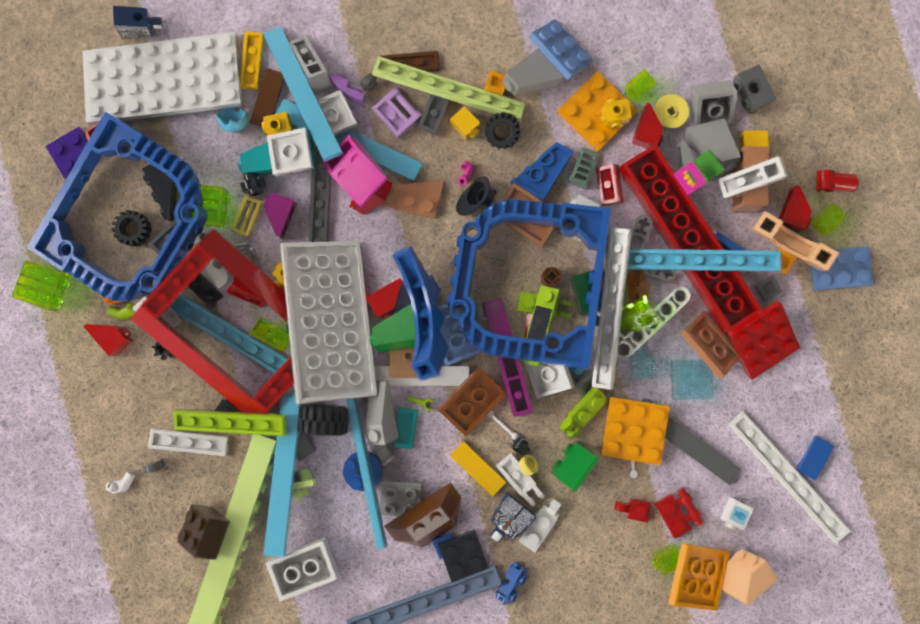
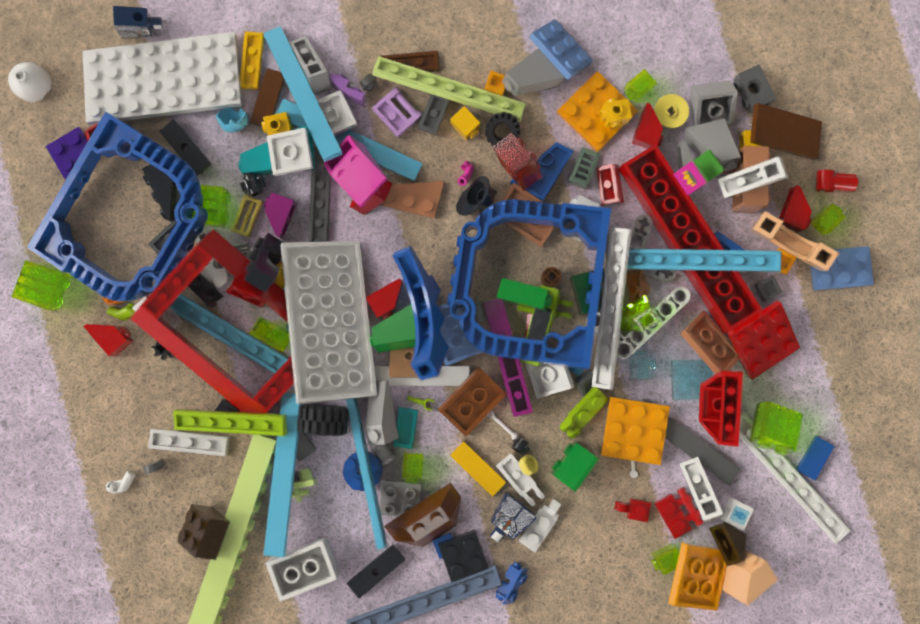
(29, 81): none -> white cylinder
(121, 223): black tyre -> none
(178, 140): none -> black tile
(262, 266): none -> black arch
(367, 579): none -> black tile
(412, 467): none -> clear neon green brick
(518, 161): none -> clear red brick
(524, 295): none -> green slope
(701, 490): none -> white slope
(721, 406): none -> red wedge
(730, 542): none -> dark brown slope
(776, 428): none -> clear neon green brick
(785, 131): none -> reddish brown tile

